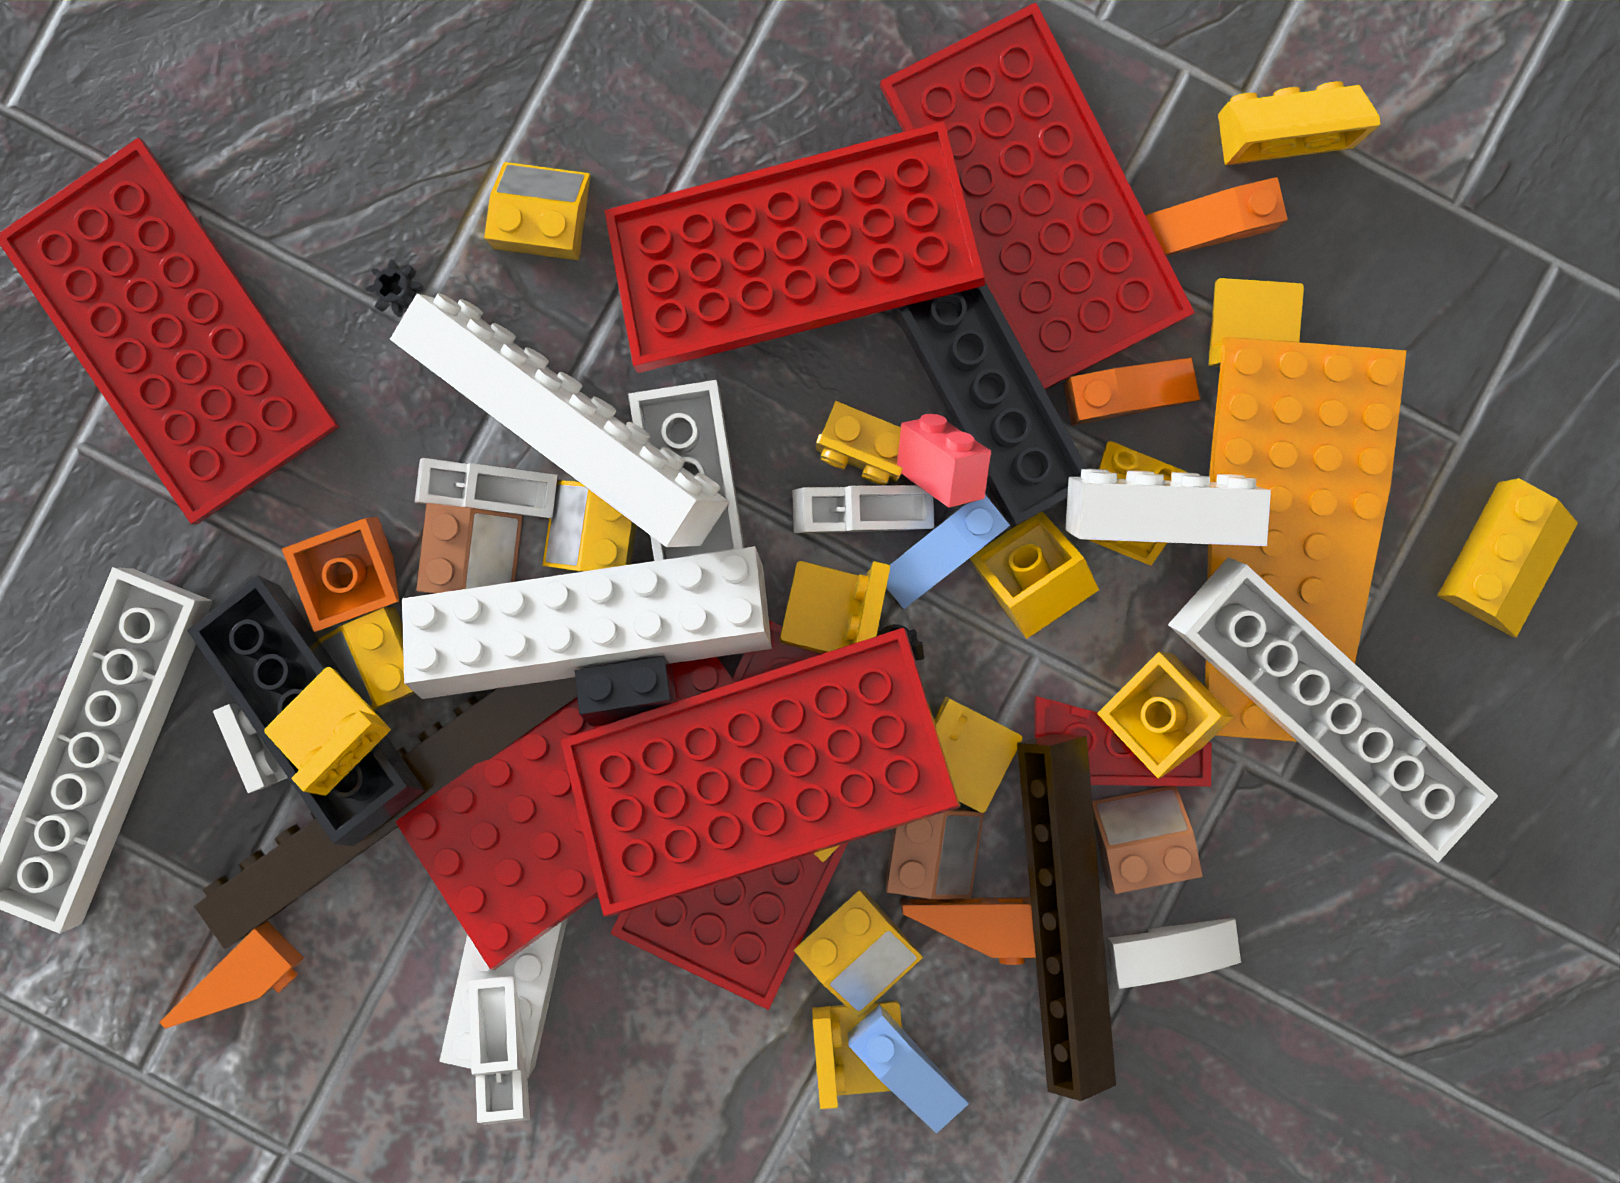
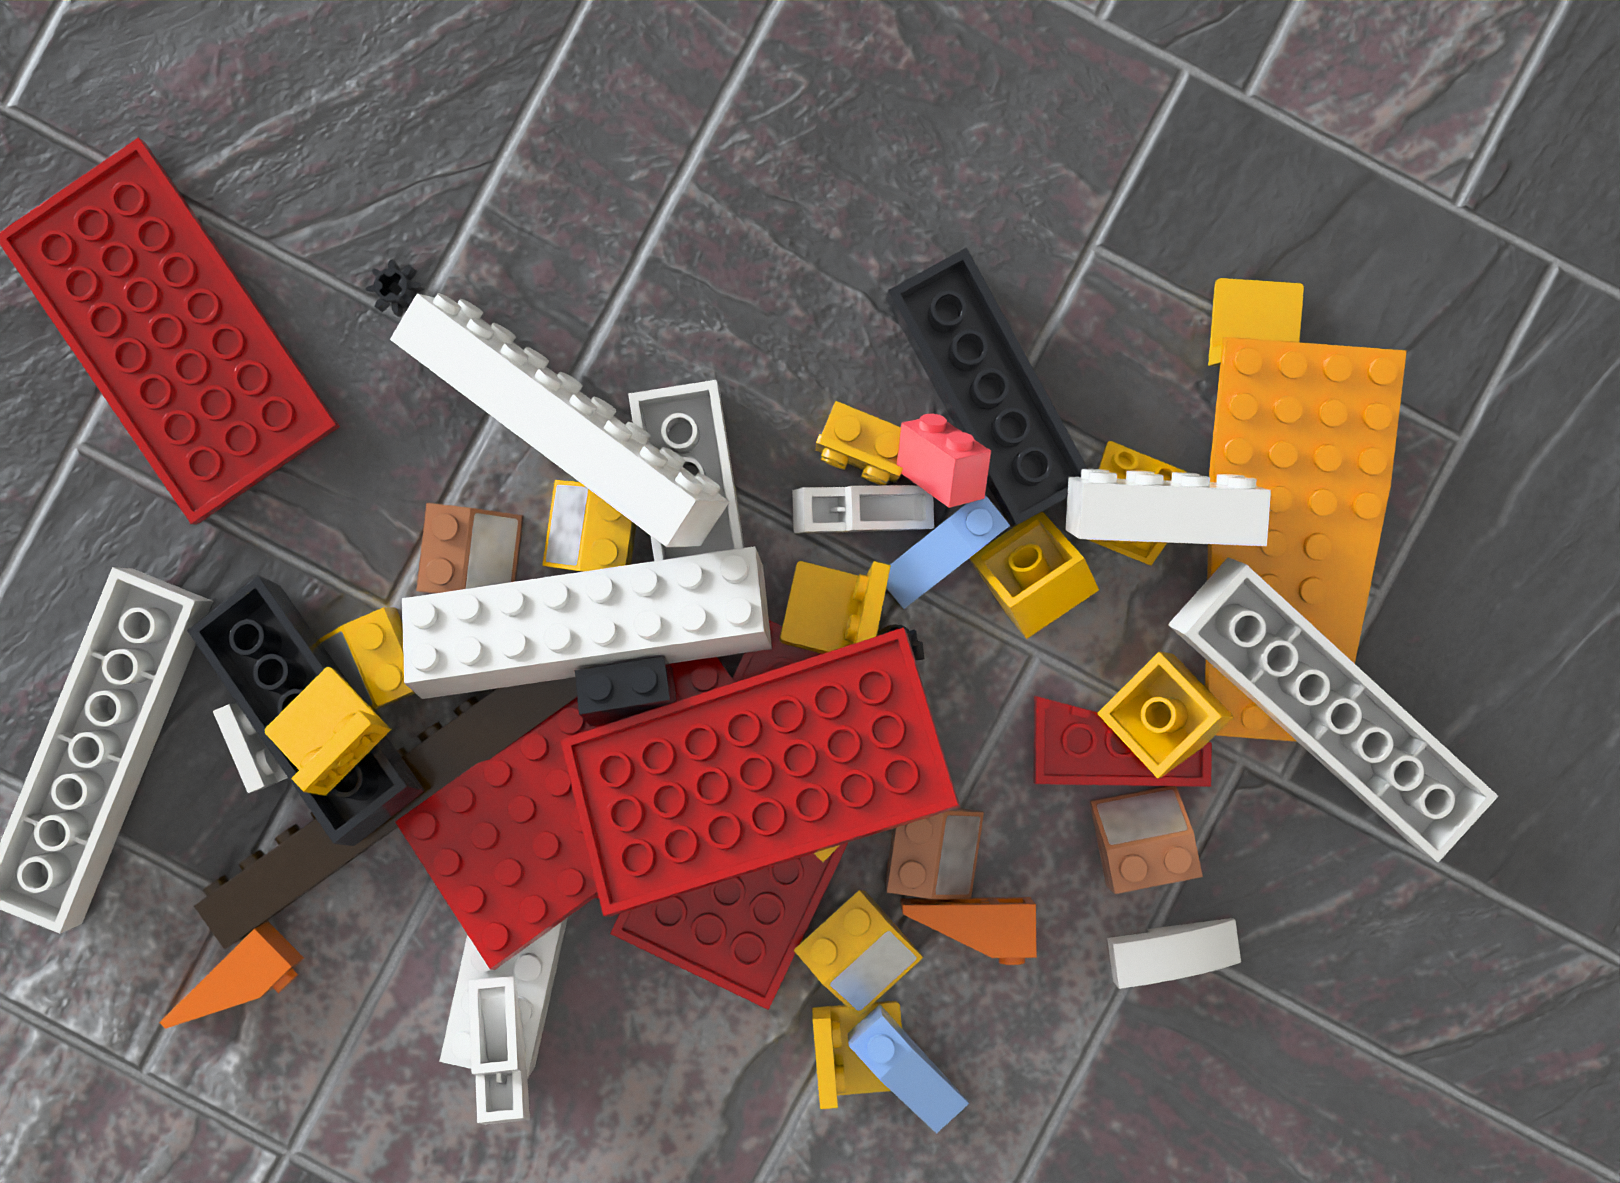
(343, 572): orange slope -> none
(486, 487): white slope -> none
(537, 211): yellow slope -> none
(793, 247): red plate -> none
(975, 752): yellow bracket -> none
(1043, 196): red plate -> none
(1066, 915): dark brown brick -> none
(1130, 390): orange slope -> none
(1220, 217): orange slope -> none
(1295, 122): yellow slope -> none
(1509, 555): yellow slope -> none

